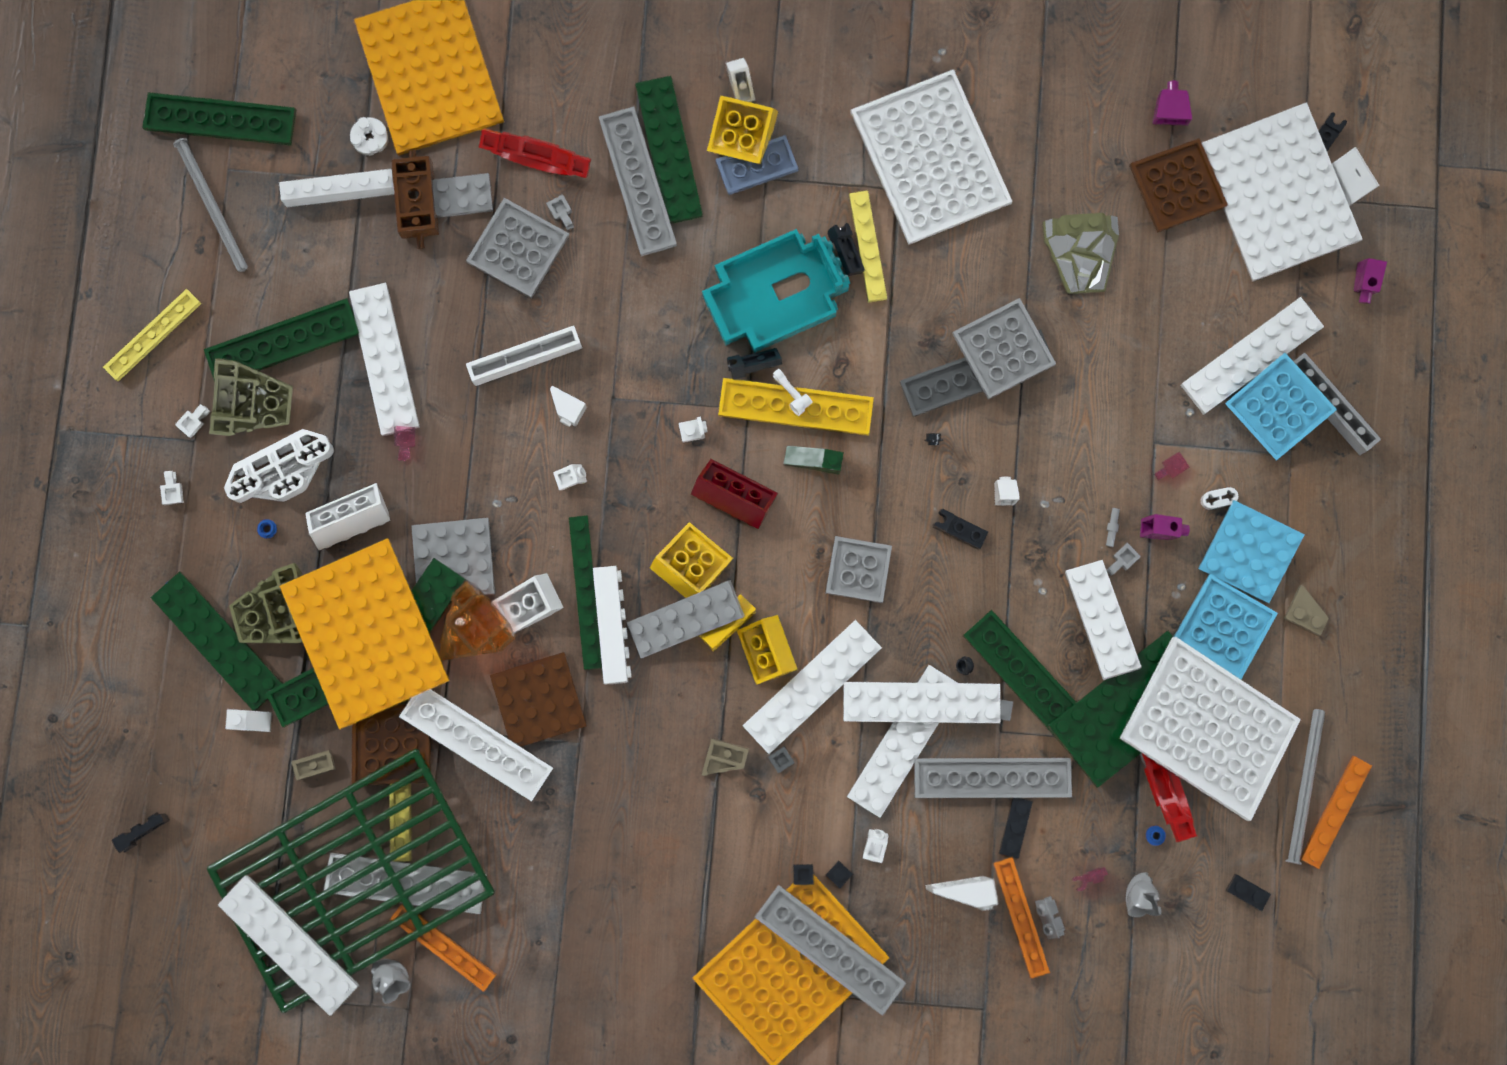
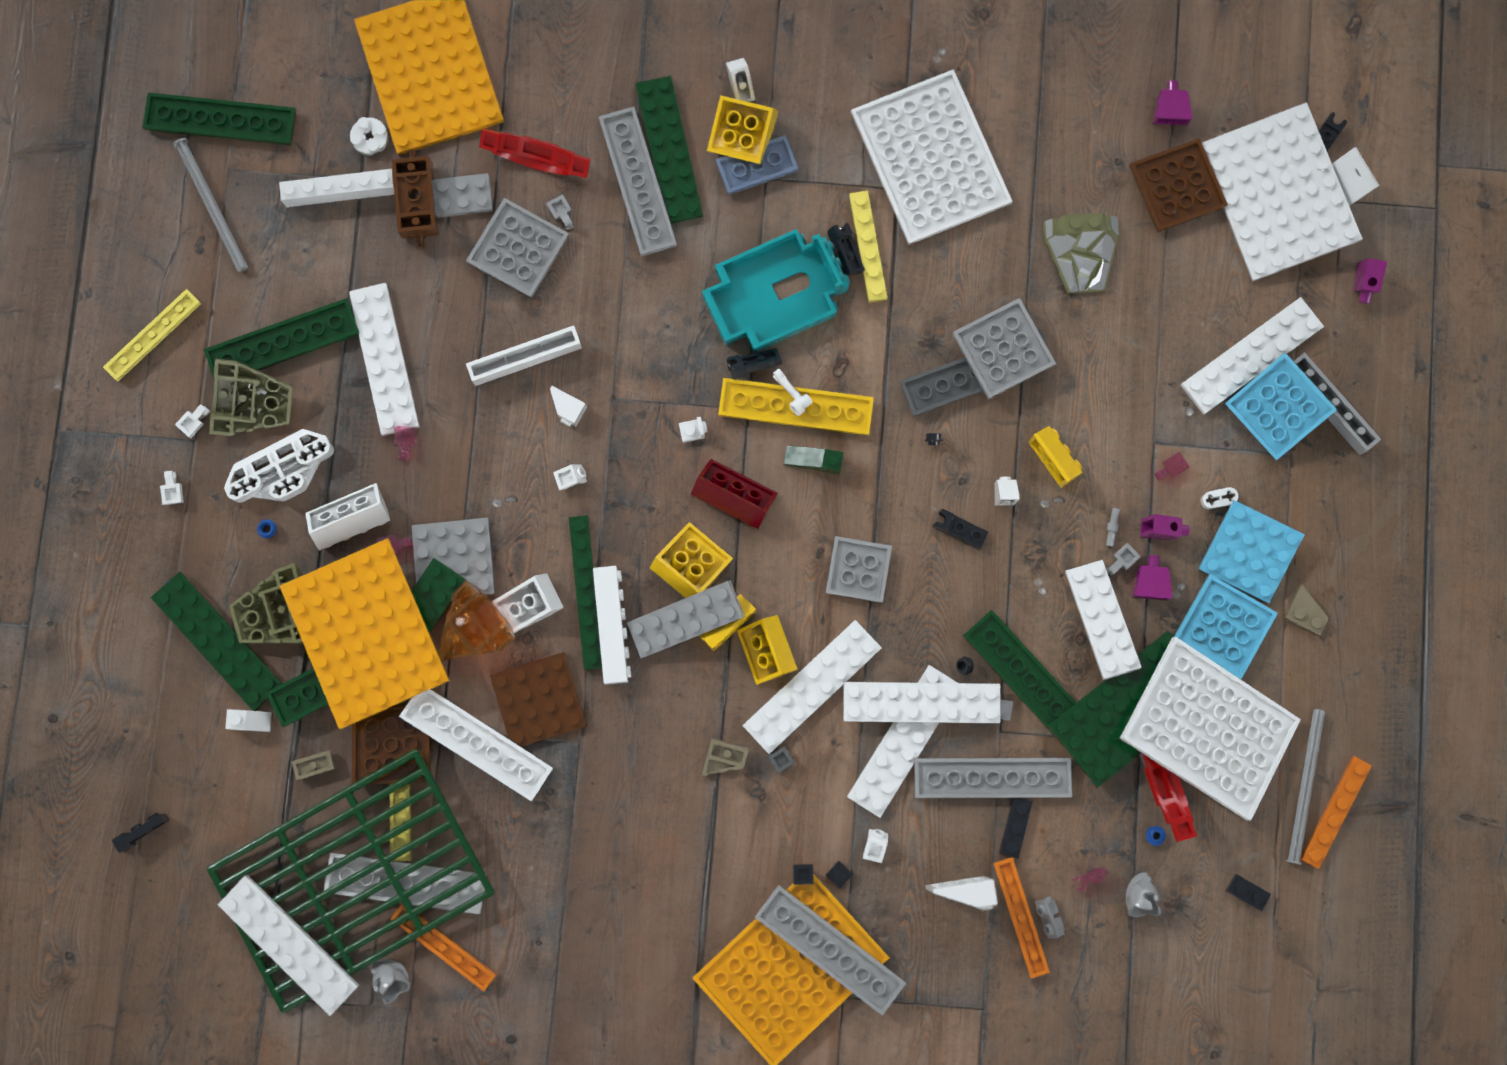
(396, 544): none -> clear pink plate
(1055, 456): none -> yellow slope
(1152, 581): none -> magenta torso

